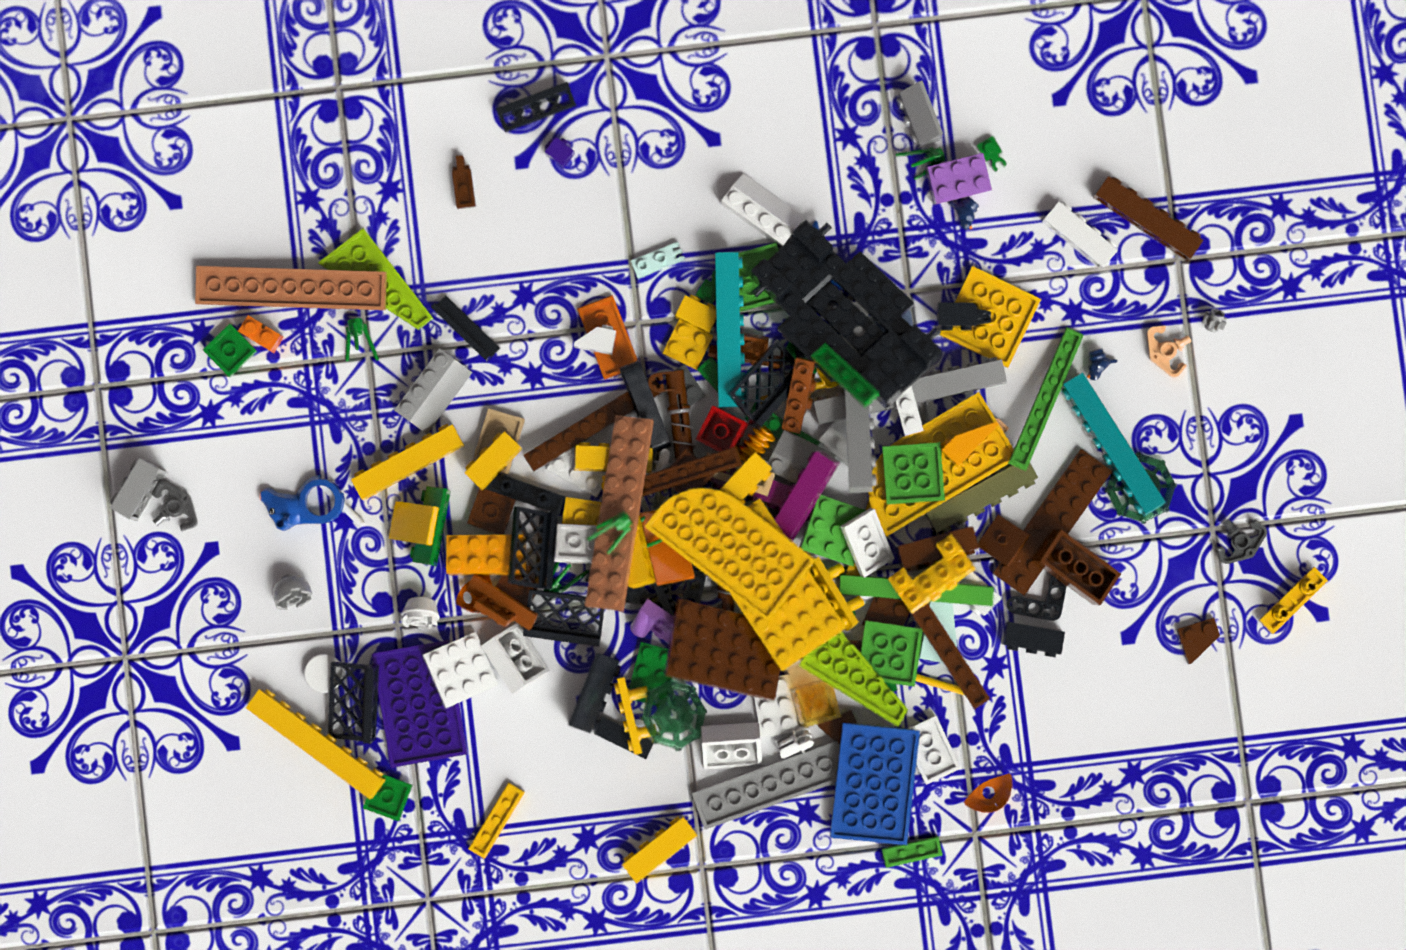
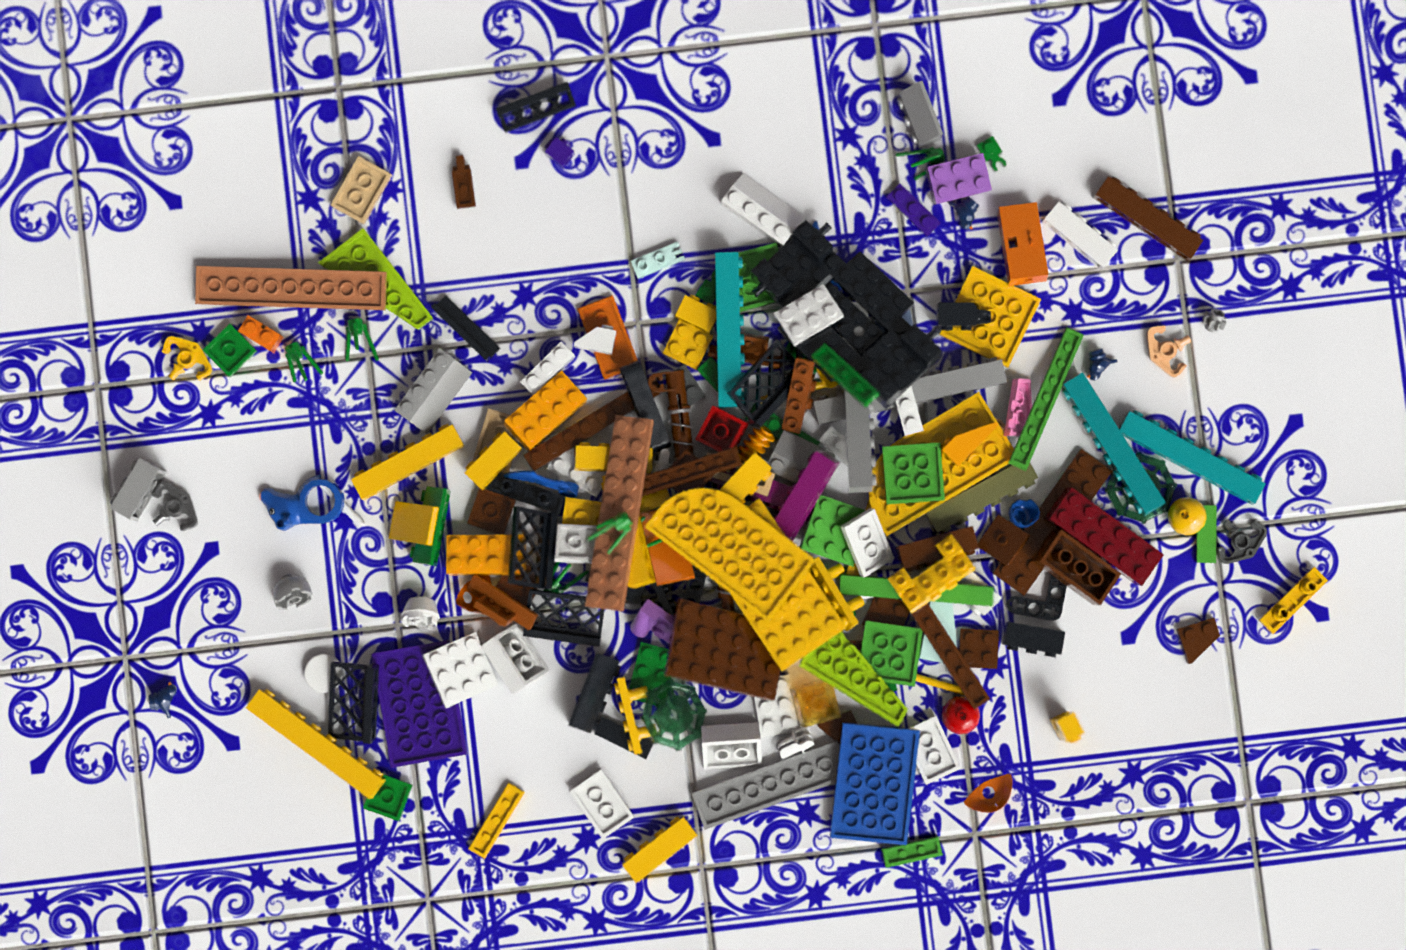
(163, 699): none -> dark blue animal
(189, 354): none -> yellow piece
(294, 353): none -> green plant
(361, 190): none -> tan plate
(545, 411): none -> light orange brick
(547, 368): none -> white brick
(565, 488): none -> blue piece
(602, 804): none -> white plate
(653, 501): none -> yellow tile
(808, 315): none -> white plate
(913, 210): none -> dark purple plate
(953, 719): none -> red cylinder
(979, 647): none -> reddish brown plate
(1019, 406): none -> bright pink wing
(1022, 244): none -> orange brick
(1022, 512): none -> blue hair
(1067, 727): none -> yellow arch
(1104, 536): none -> dark red brick
(1191, 458): none -> teal brick
(1195, 520): none -> yellow cylinder
(1207, 537): none -> bright green tile

